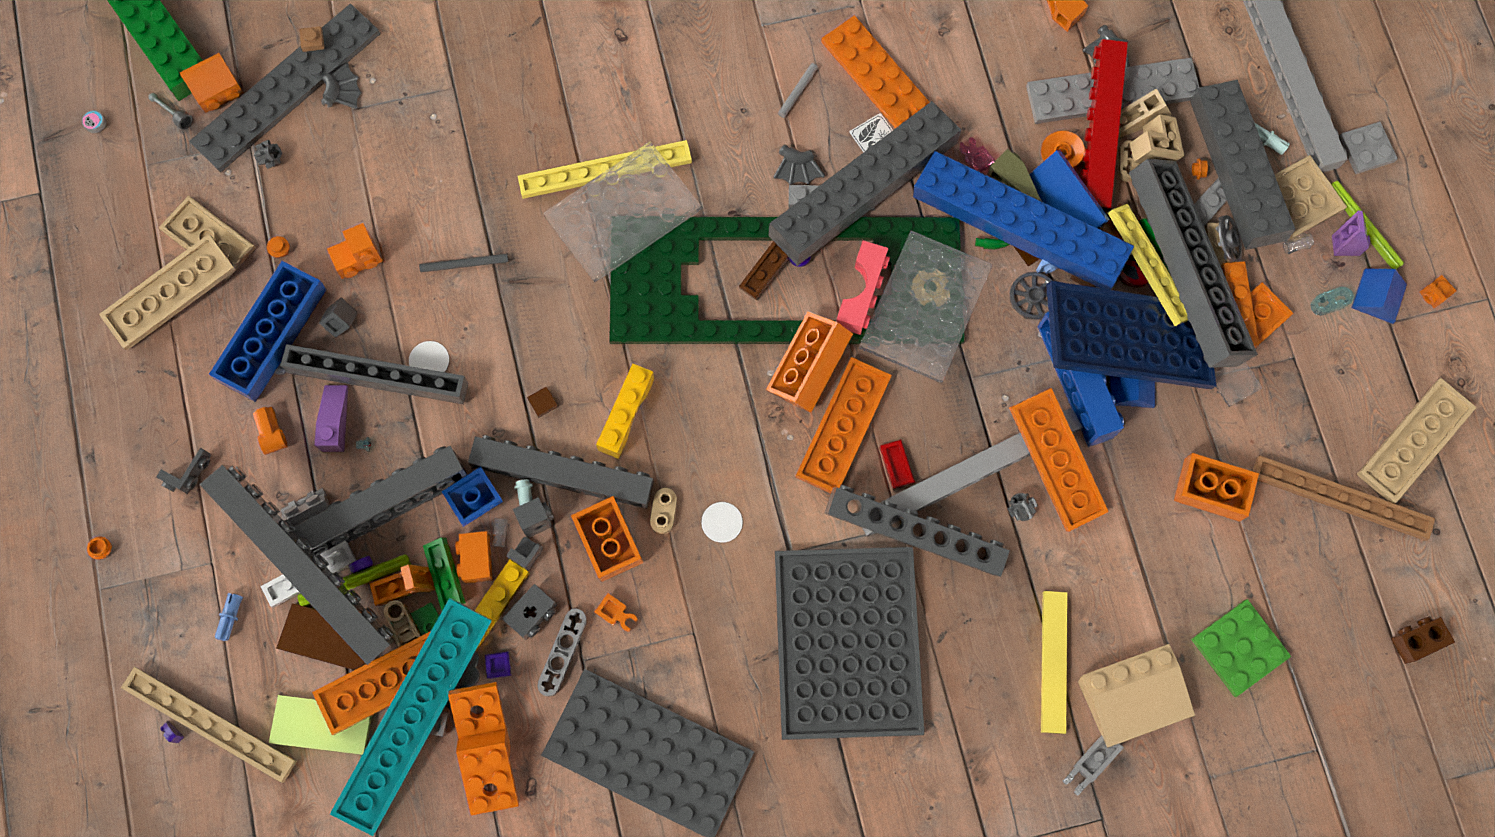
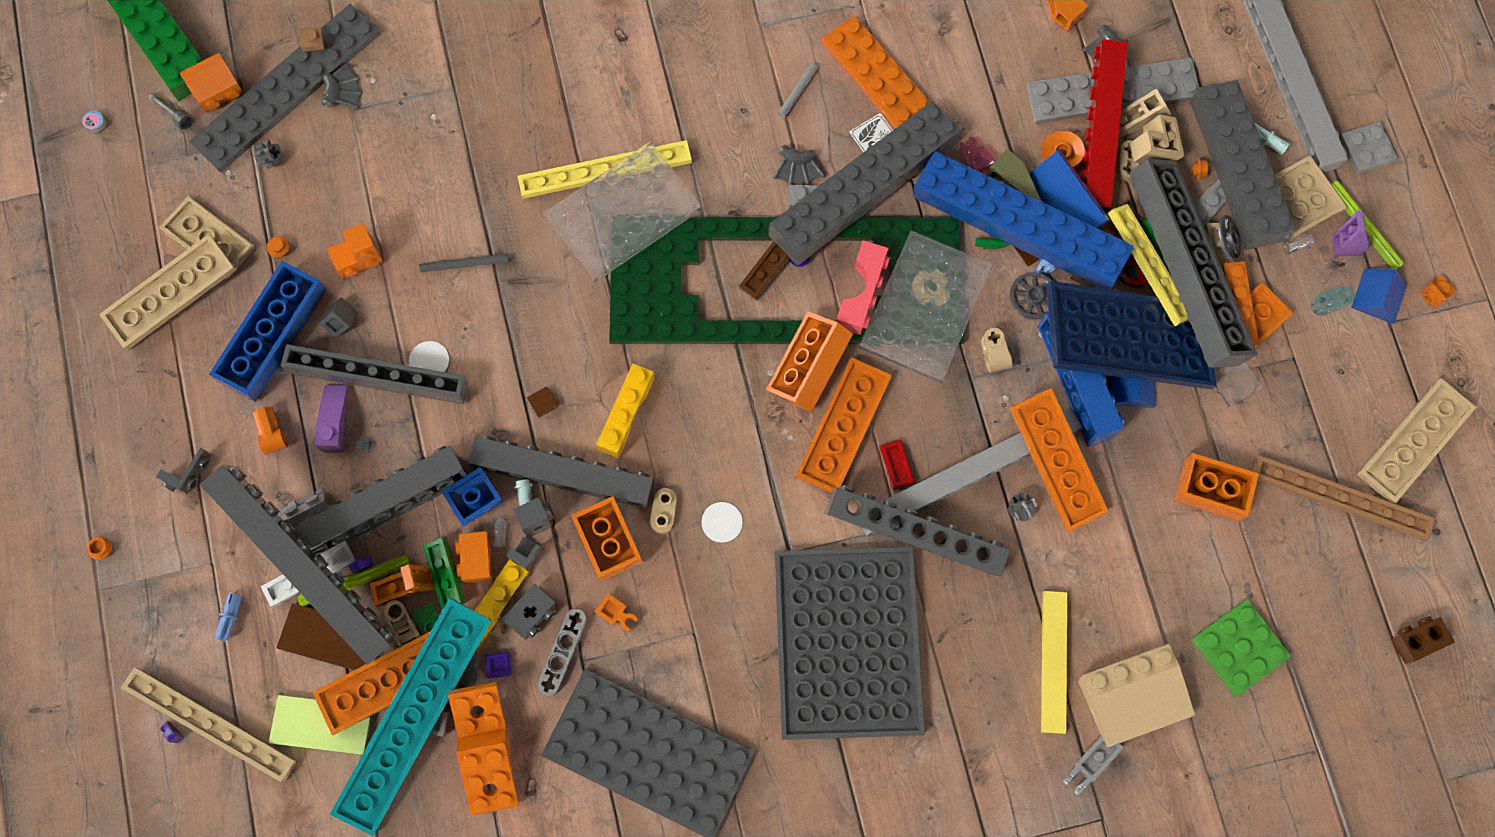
(996, 355): none -> tan piece

